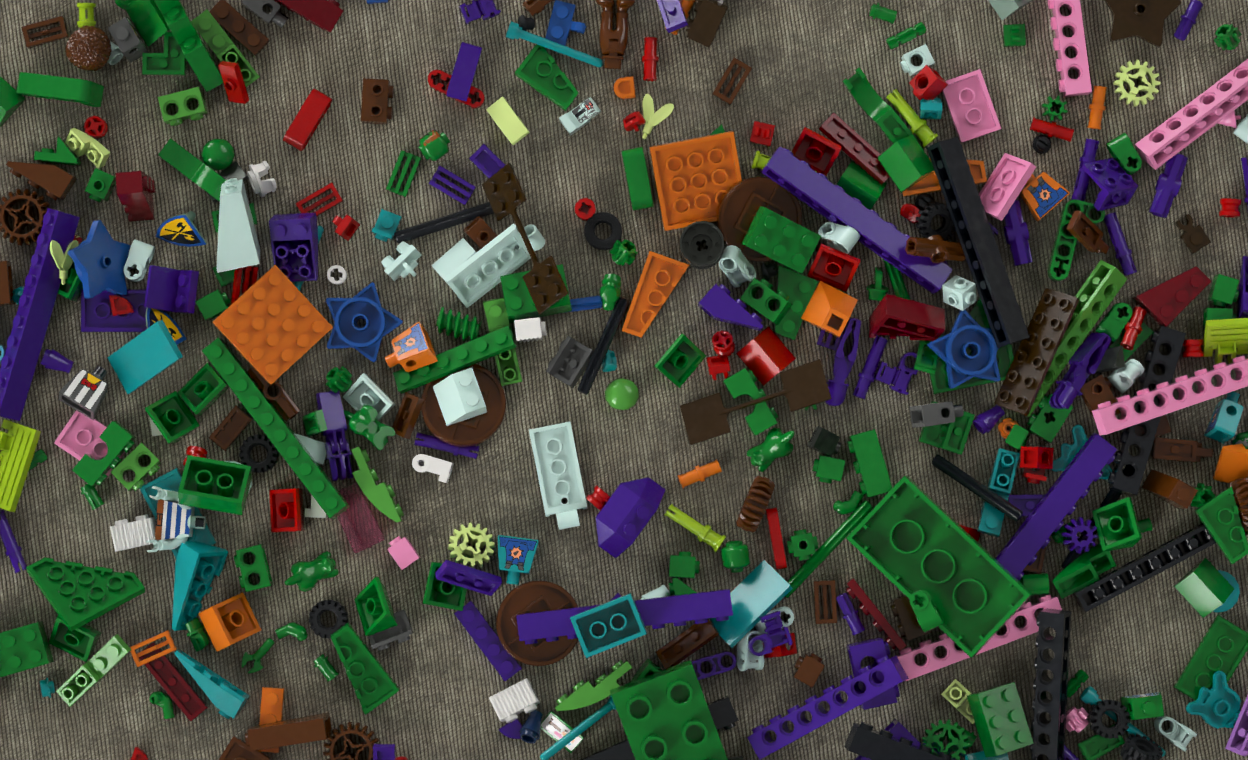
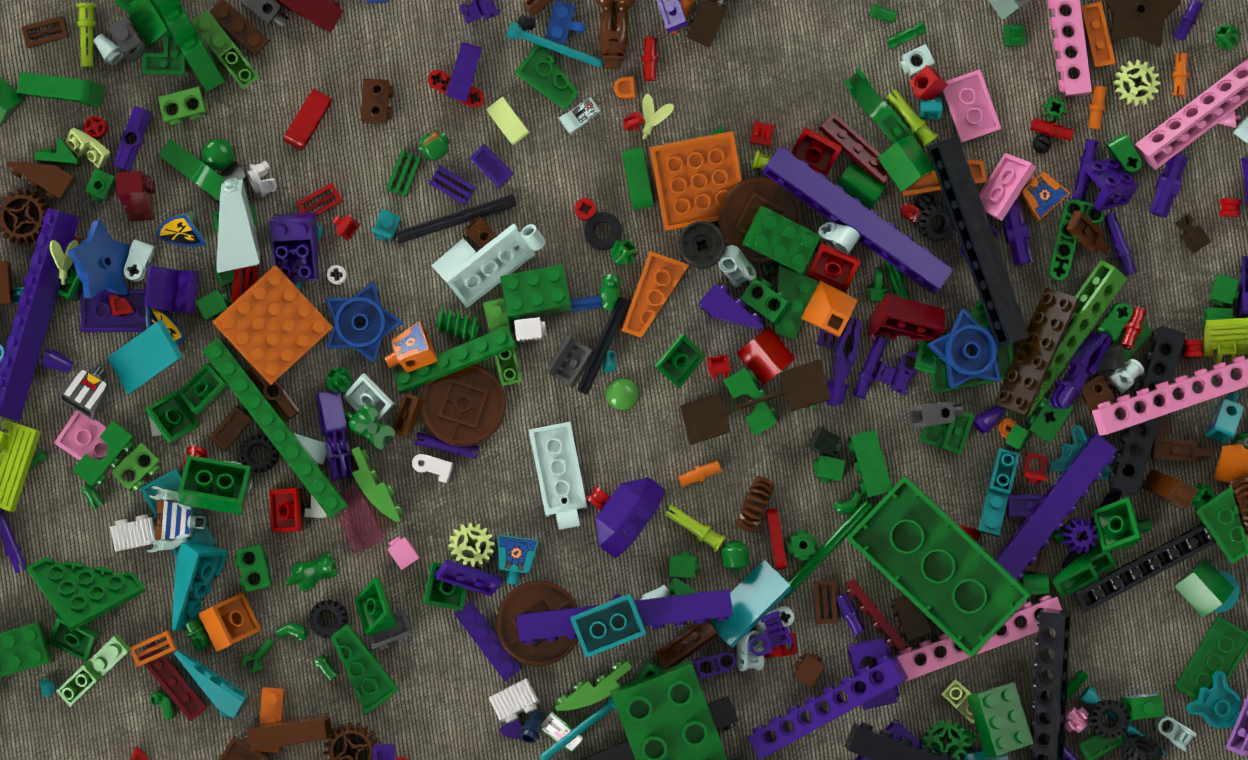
(88, 48): reddish brown hair -> none
(137, 125): none -> dark purple piece
(233, 82): red plate -> none
(314, 423): green plate -> none
(404, 263): light aqua hips -> none
(460, 397): light aqua slope -> none
(544, 279): dark brown hinge -> none
(723, 96): reddish brown tile -> none
(726, 339): red wheel -> none
(774, 446): green animal -> none
(927, 614): green piece -> none
(935, 248): reddish brown piece -> none
(959, 292): light aqua brick -> none
(977, 488): black axle -> none
(1036, 457): red brick -> none
(1097, 35): none -> orange plate
(1172, 296): dark red wedge -> none
(1180, 75): none -> orange pin

